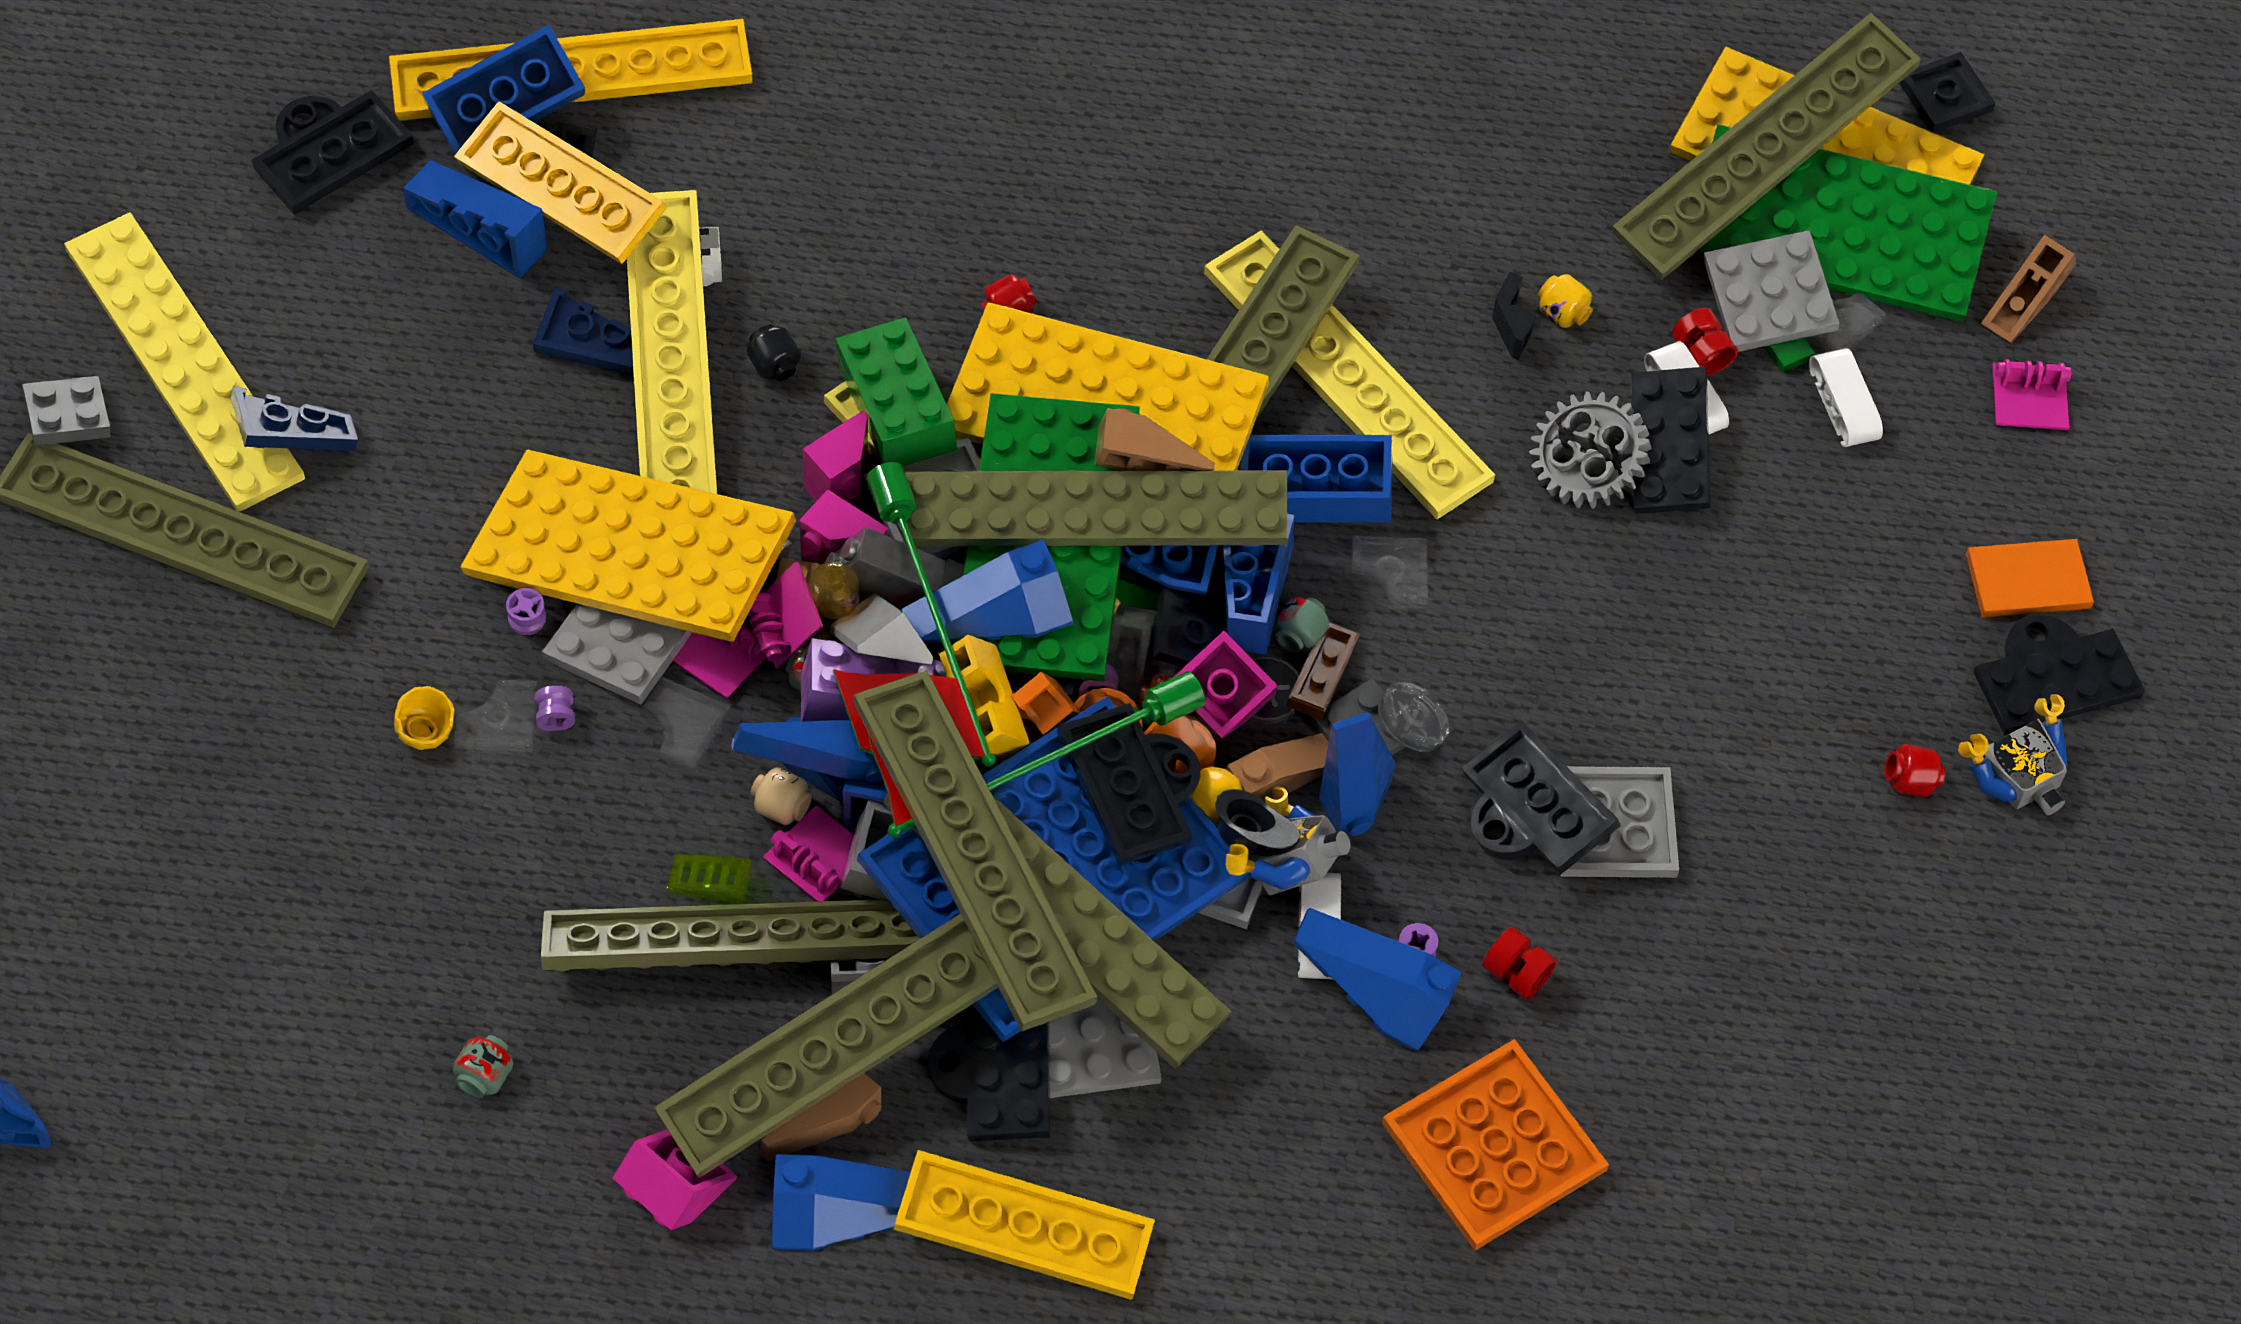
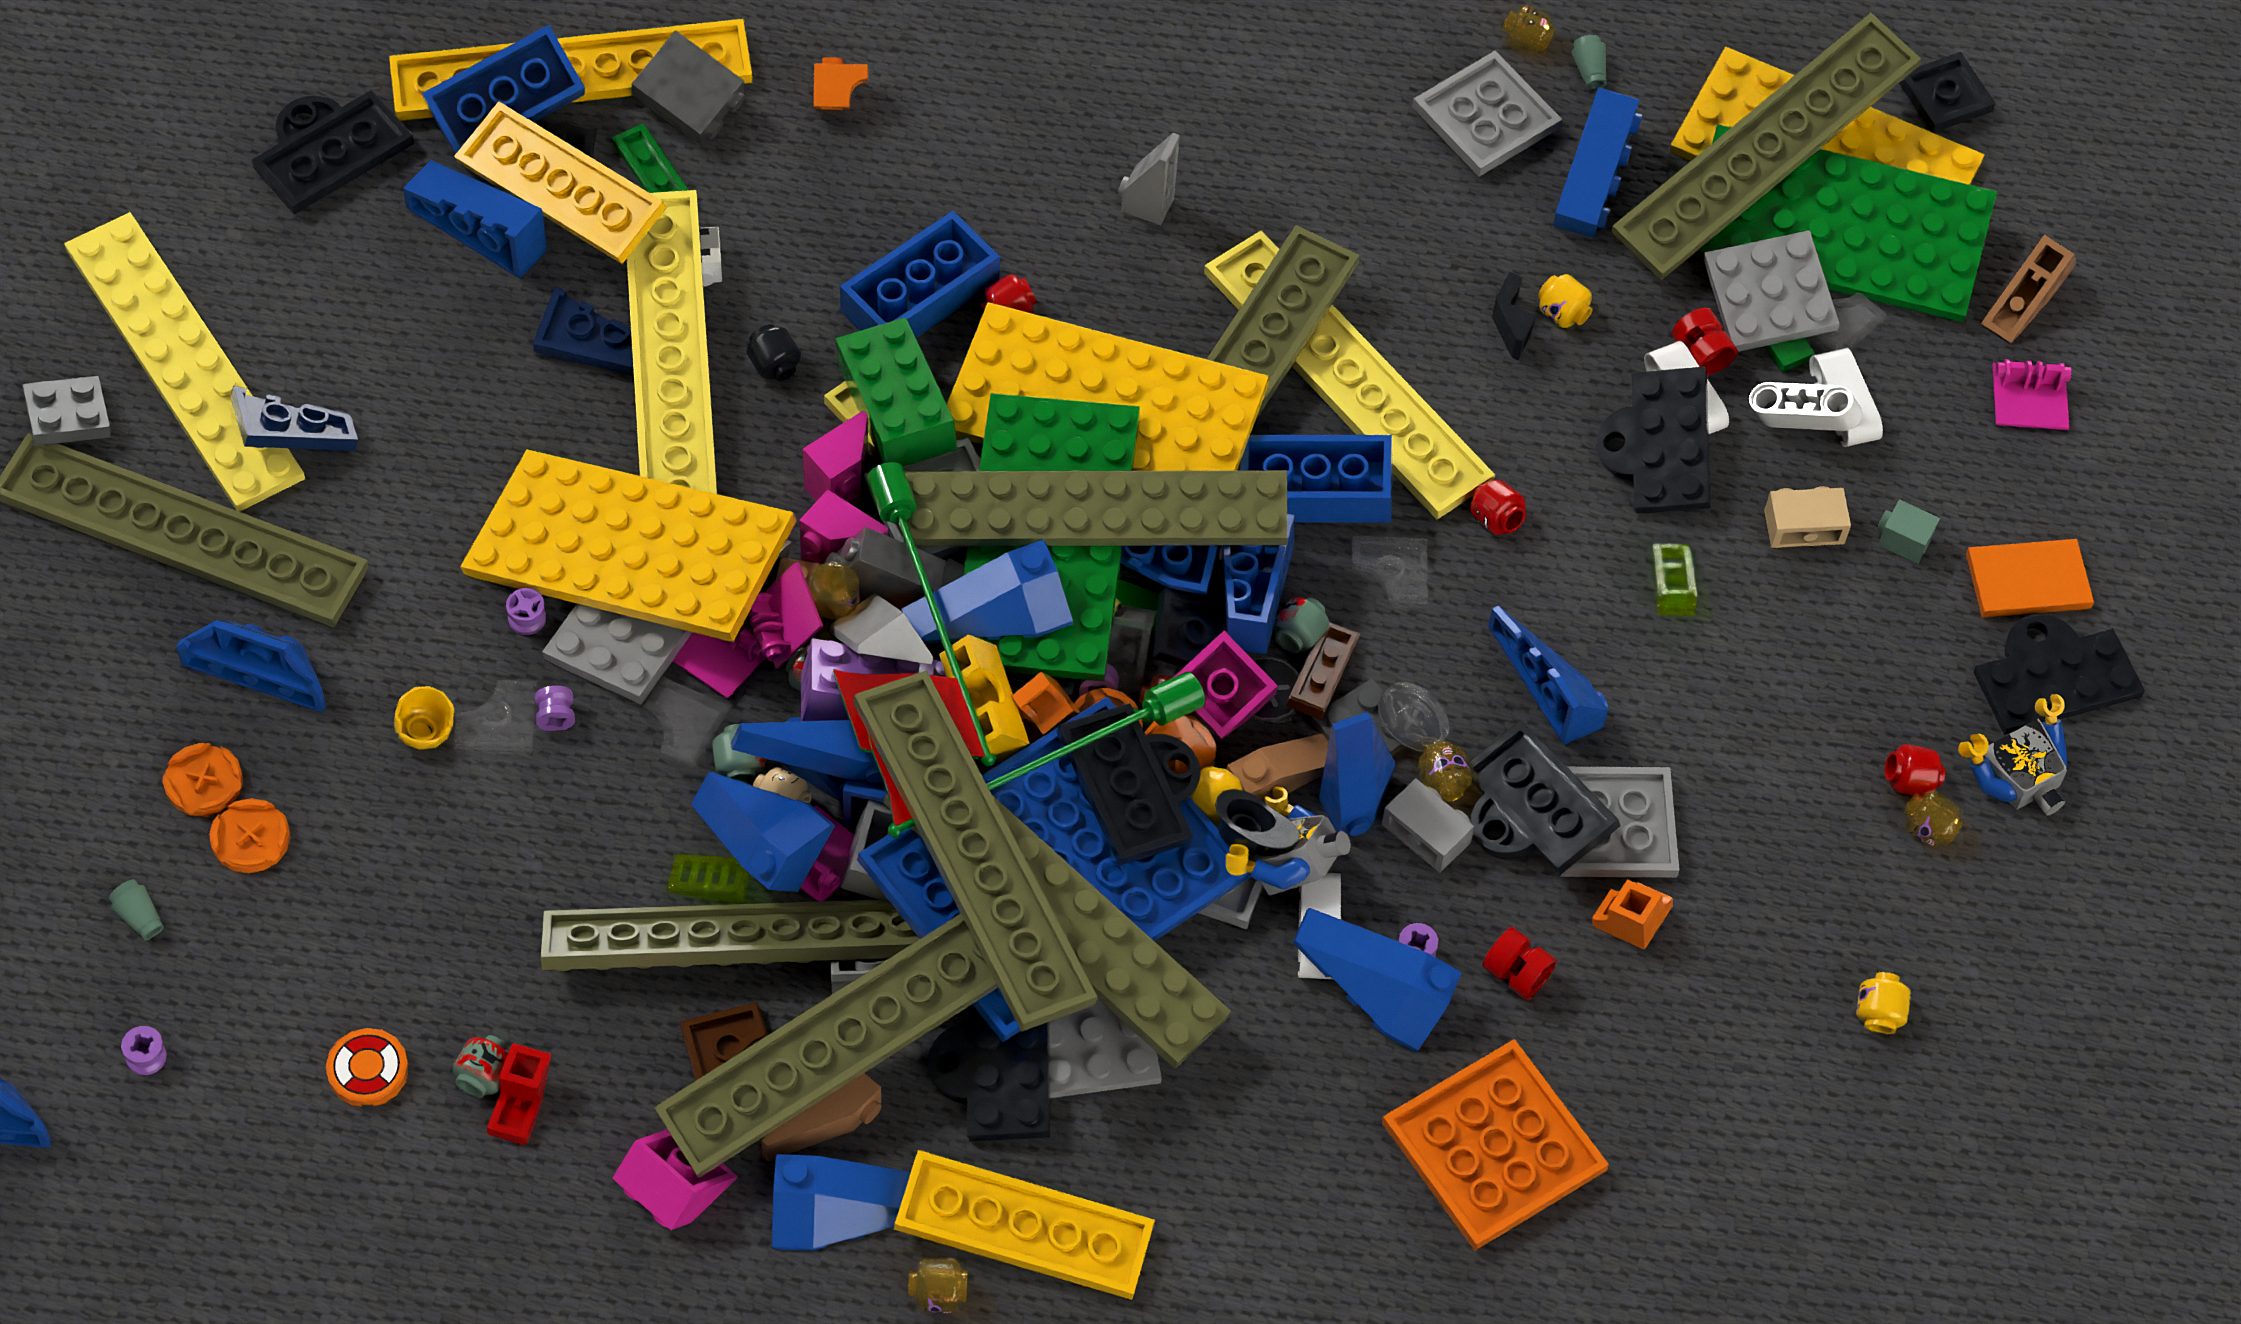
(136, 909): none -> sand green cone
(146, 1060): none -> medium lavender wheel
(202, 779): none -> orange tile
(250, 836): none -> orange tile
(254, 660): none -> blue wedge
(367, 1067): none -> tile
(521, 1095): none -> red slope
(647, 161): none -> green tile
(689, 88): none -> flat silver brick
(721, 1036): none -> reddish brown tile
(735, 763): none -> sand green head
(764, 831): none -> blue wedge
(836, 82): none -> orange brick
(922, 278): none -> blue brick
(938, 1285): none -> clear yellow head
(1139, 444): medium nougat slope -> none
(1152, 183): none -> light grey slope
(1428, 825): none -> light grey brick
(1445, 770): none -> clear yellow head
(1487, 113): none -> light grey plate
(1498, 507): none -> red head
(1528, 30): none -> clear yellow head
(1556, 686): none -> blue wedge
(1591, 60): none -> sand green cone
(1597, 163): none -> blue wedge
(1606, 422): light grey gear -> none
(1633, 913): none -> orange brick
(1674, 600): none -> clear neon green slope
(1805, 406): none -> white beam
(1807, 517): none -> tan brick
(1883, 1003): none -> yellow head
(1907, 531): none -> sand green brick
(1933, 818): none -> clear yellow head

